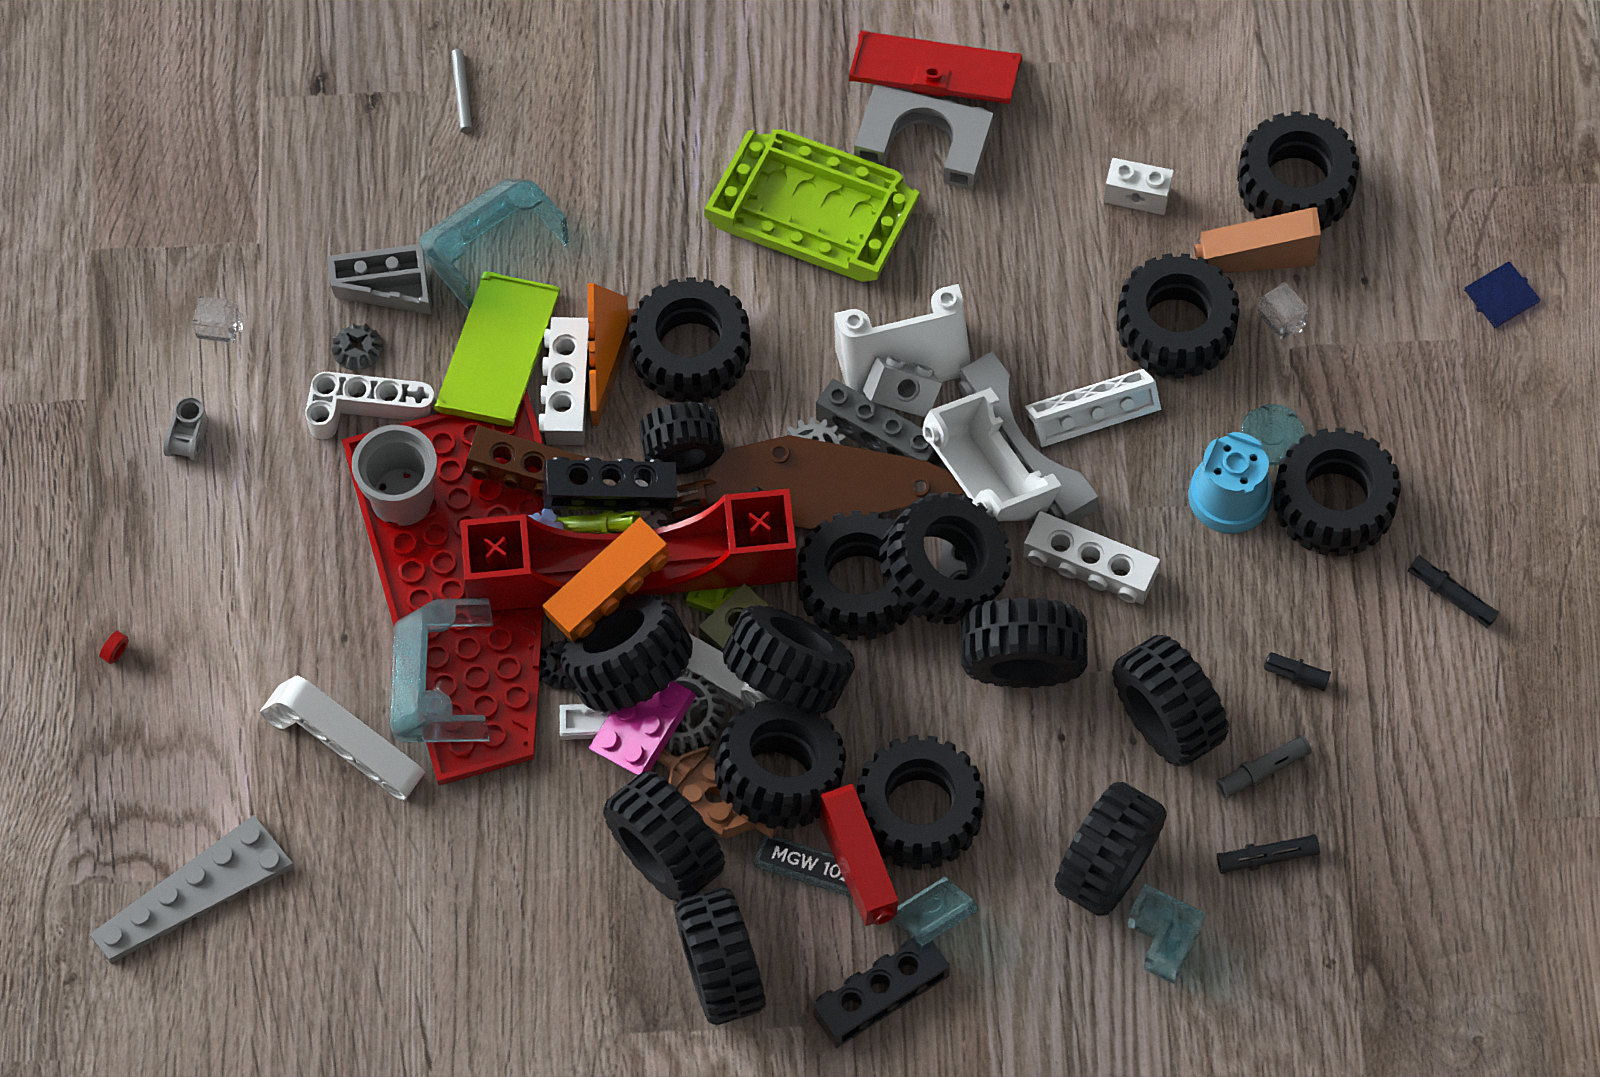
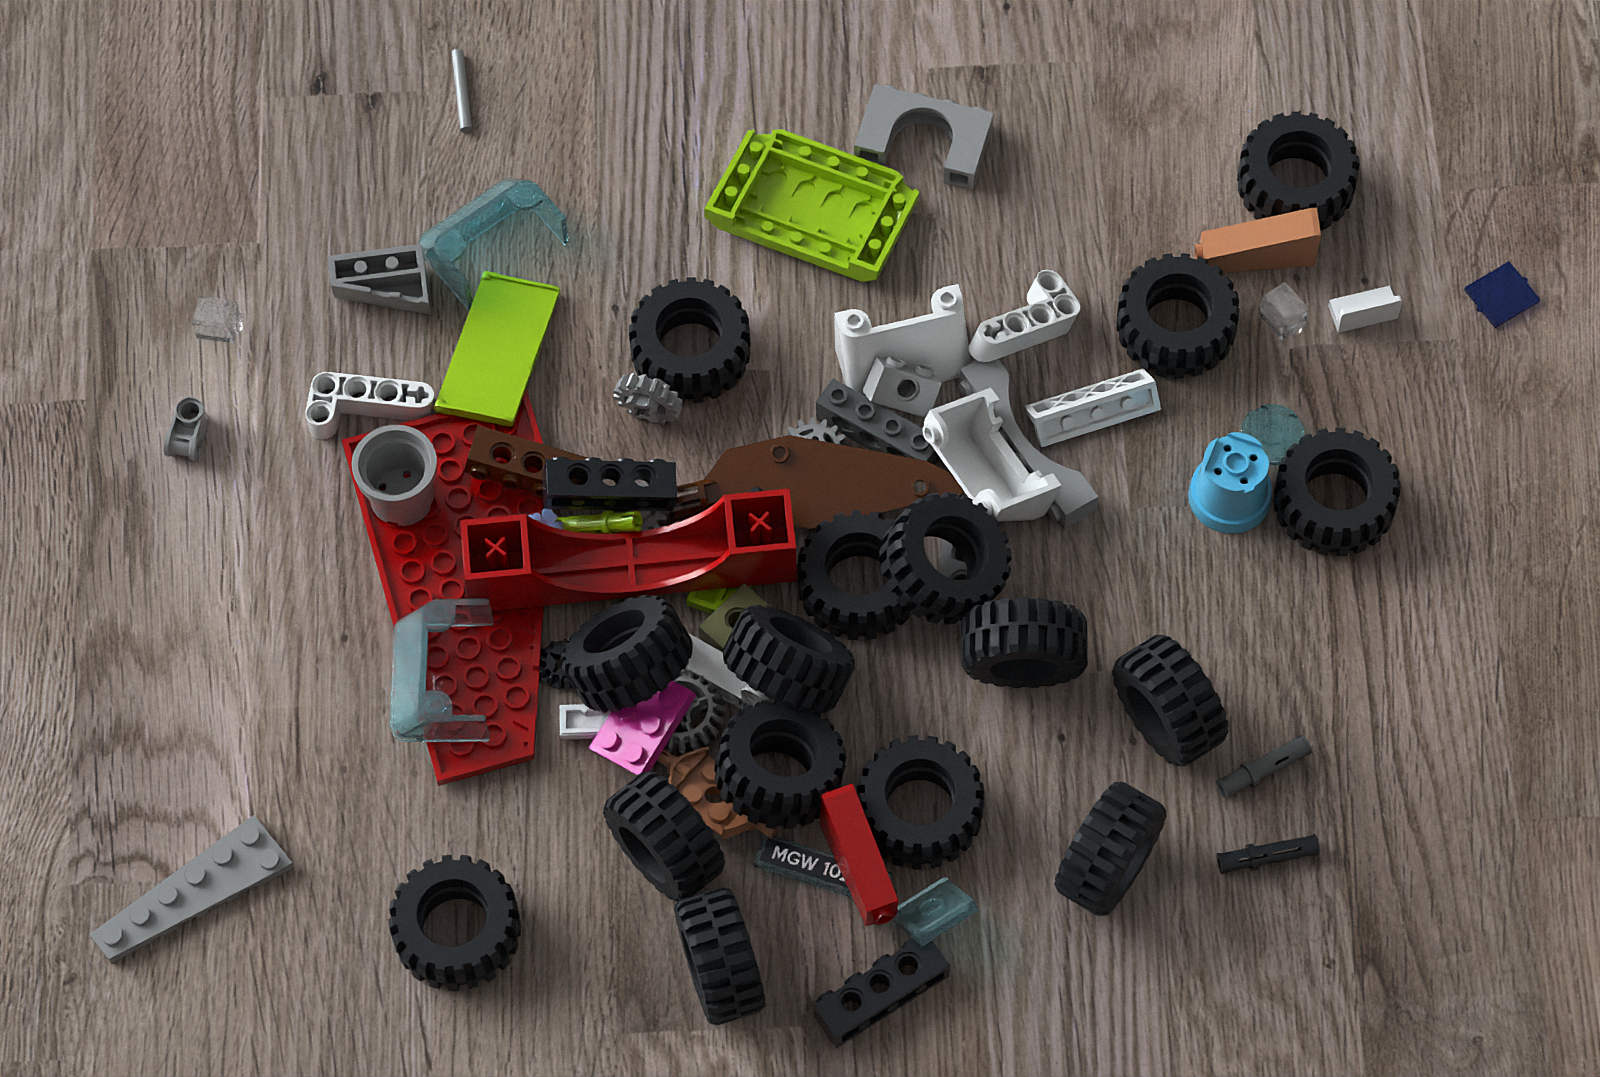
(114, 647): red tile -> none
(344, 733): white beam -> none
(355, 358): dark grey gear -> none
(446, 882): none -> black tyre
(566, 426): white brick -> none
(607, 580): orange wedge -> none
(609, 337): orange wedge -> none
(647, 398): none -> light grey gear
(682, 434): black tyre -> none
(935, 67): red door -> none
(1047, 316): none -> white beam
(1082, 543): white brick -> none
(1138, 186): white brick -> none
(1172, 926): clear light blue brick -> none
(1297, 671): black axle -> none
(1365, 308): none -> white panel
(1442, 583): black pin -> none

